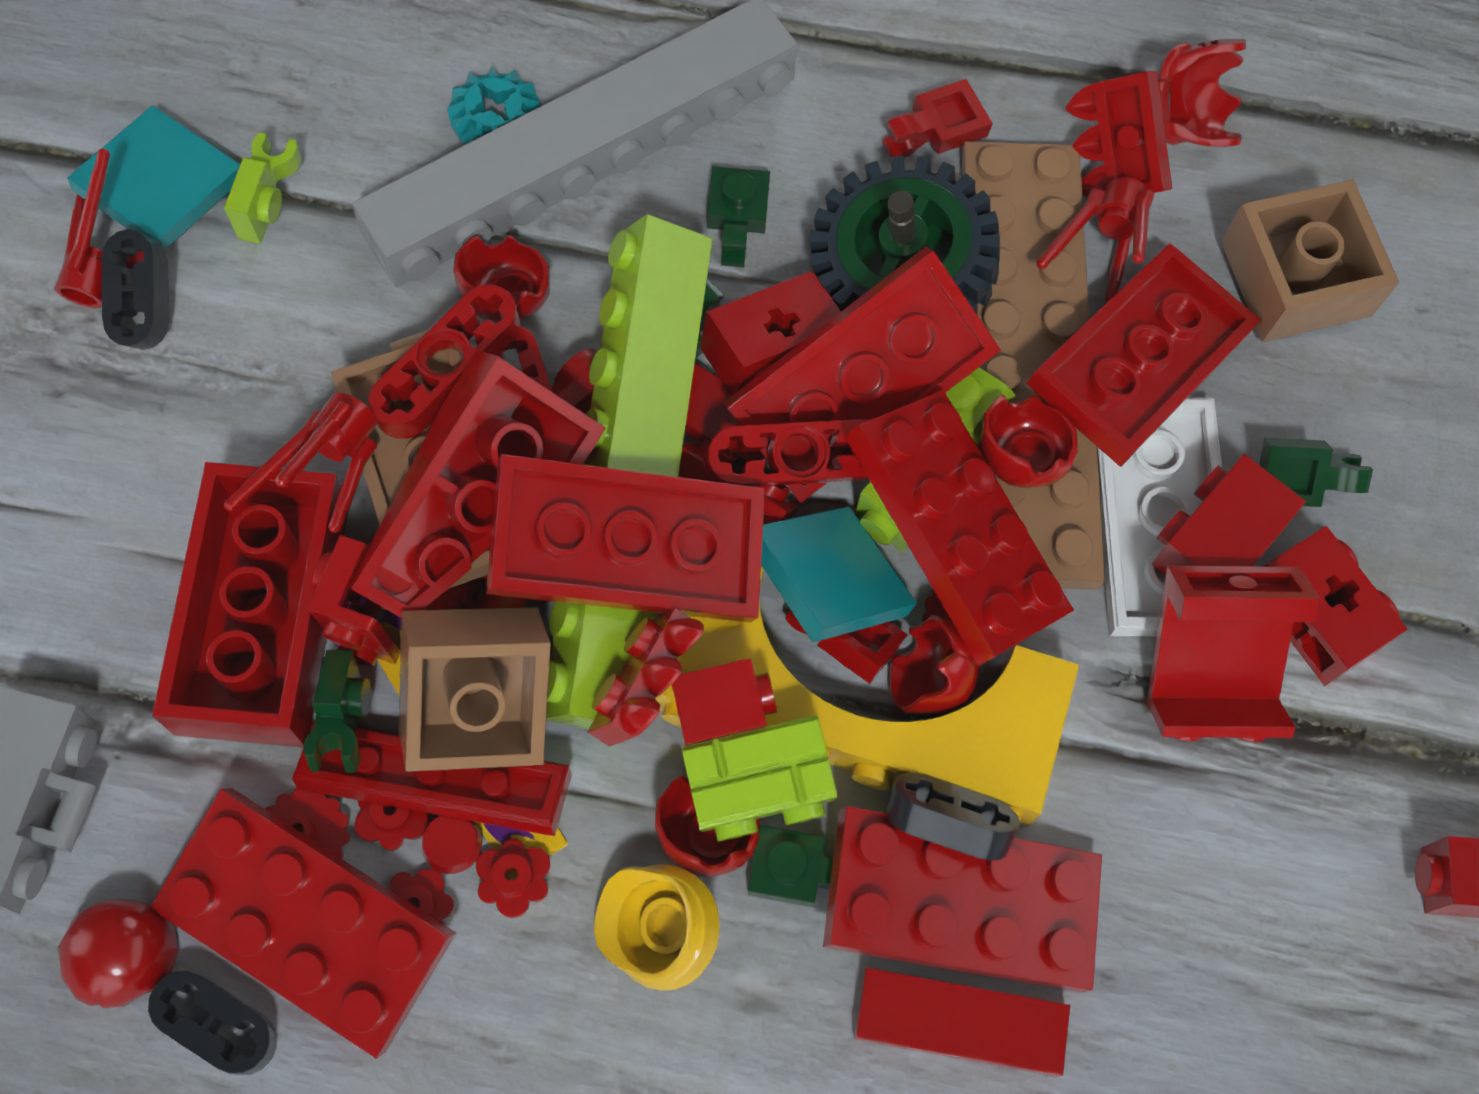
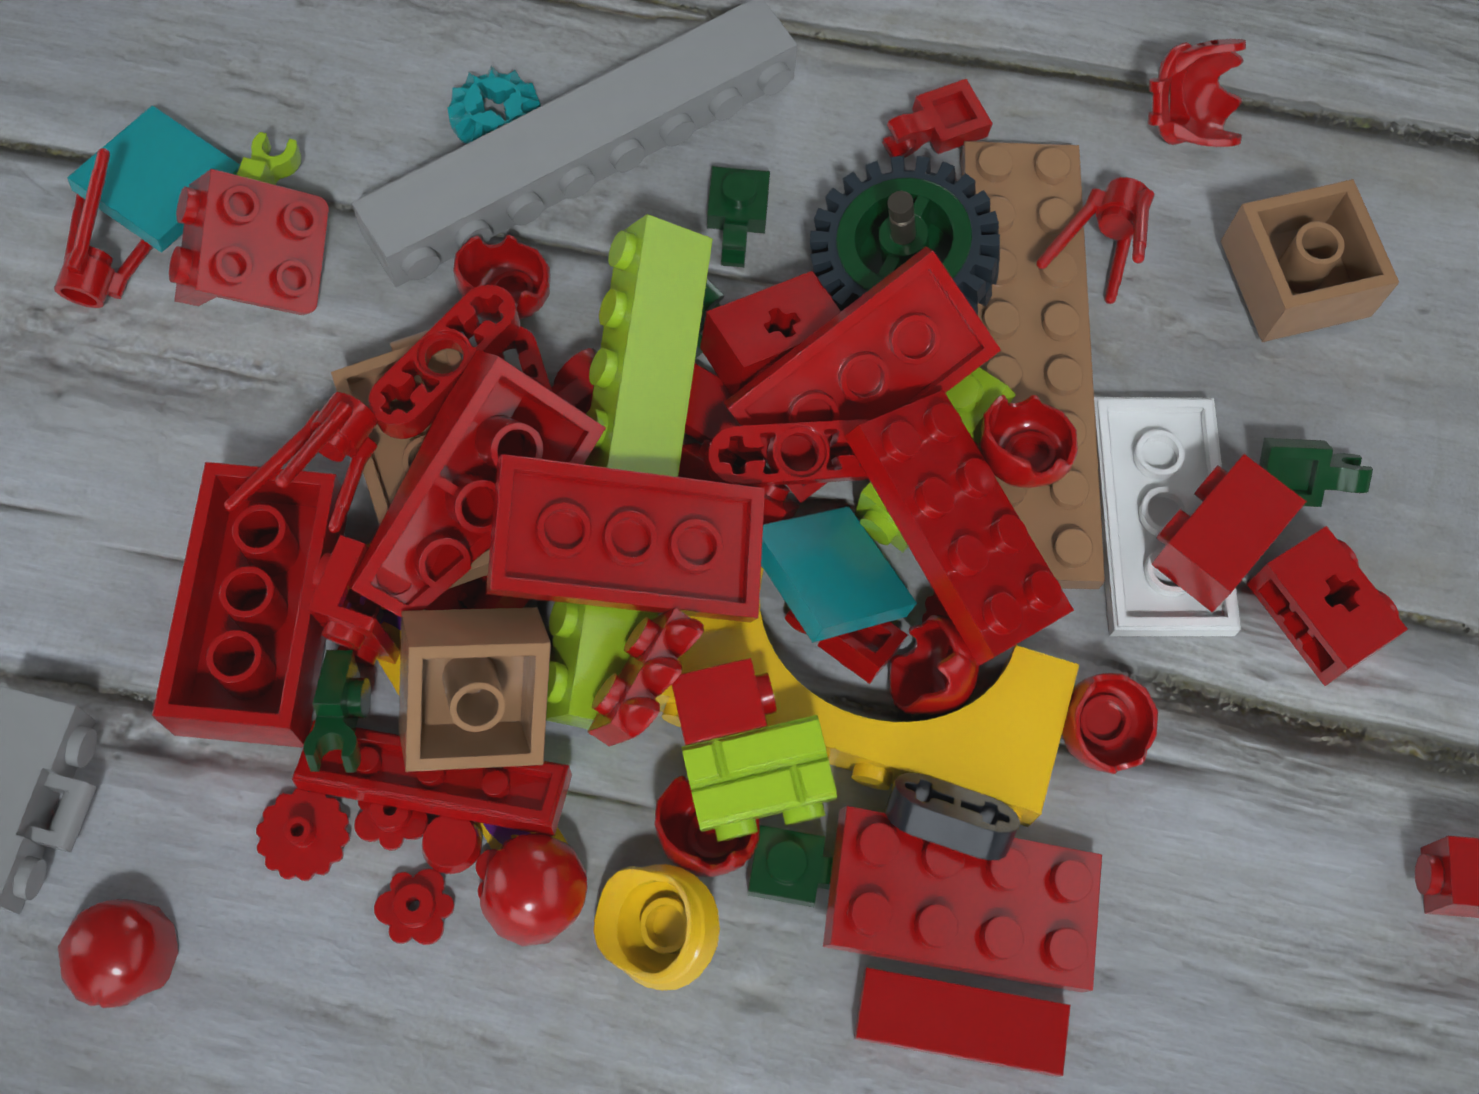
(135, 290): black beam -> none
(202, 1038): black beam -> none
(249, 244): none -> red bracket
(303, 921): red plate -> none
(533, 889): none -> red hair
(1110, 722): none -> red hair
(1128, 132): red plate -> none
(1143, 353): red plate -> none
(1226, 650): red panel -> none

